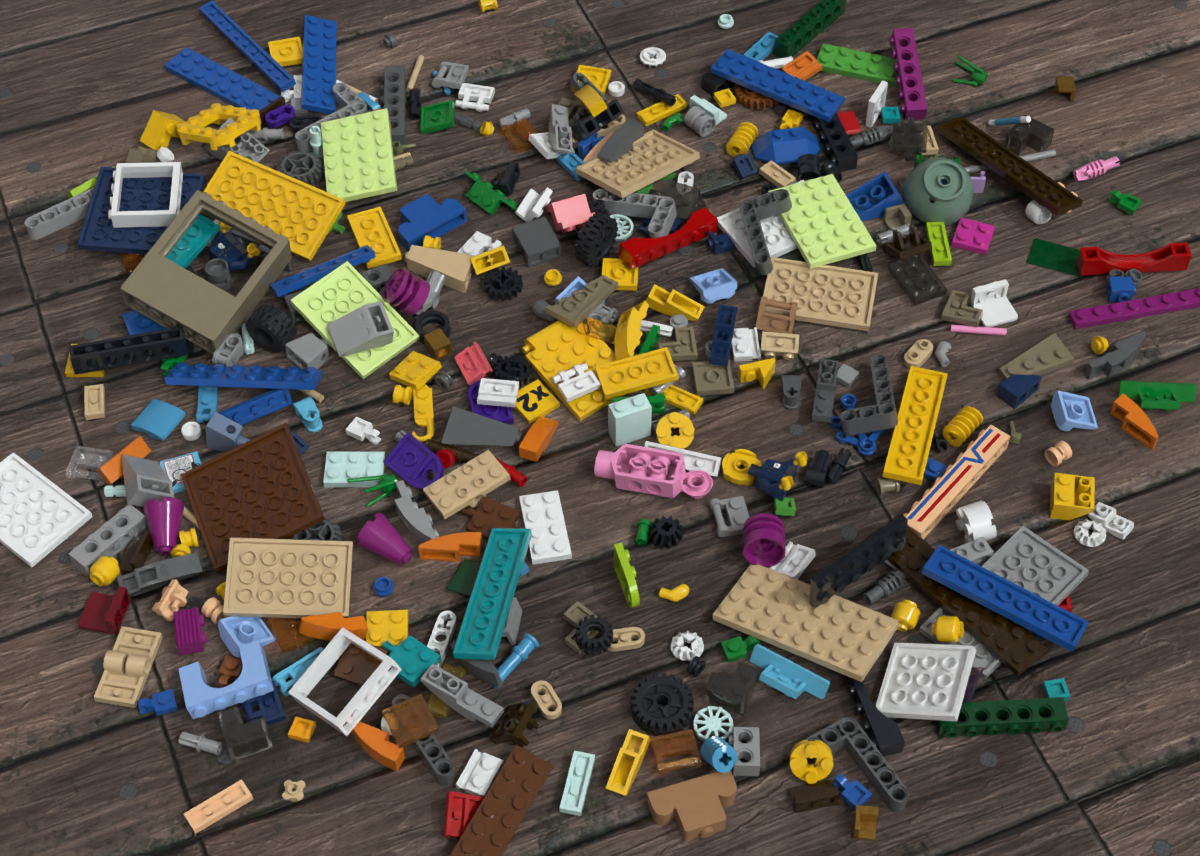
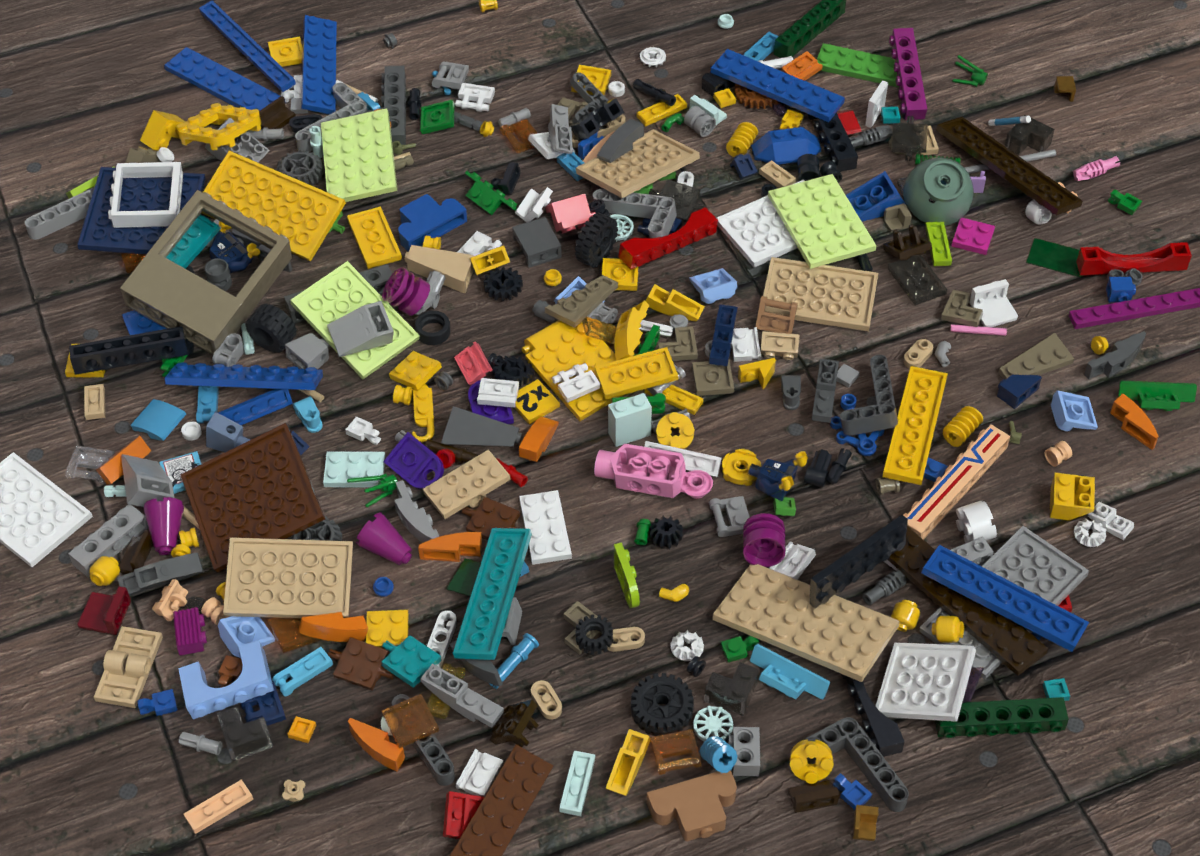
(279, 116): dark purple beam -> none
(314, 274): blue plate -> none
(363, 698): white window -> none
(415, 72): tan bar -> none
(438, 344): pearl gold panel -> none
(590, 100): yellow slope -> none
(719, 243): dark blue bracket -> none
(752, 212): dark grey beam -> none
(888, 235): light grey pin -> none
(942, 443): black hand -> none

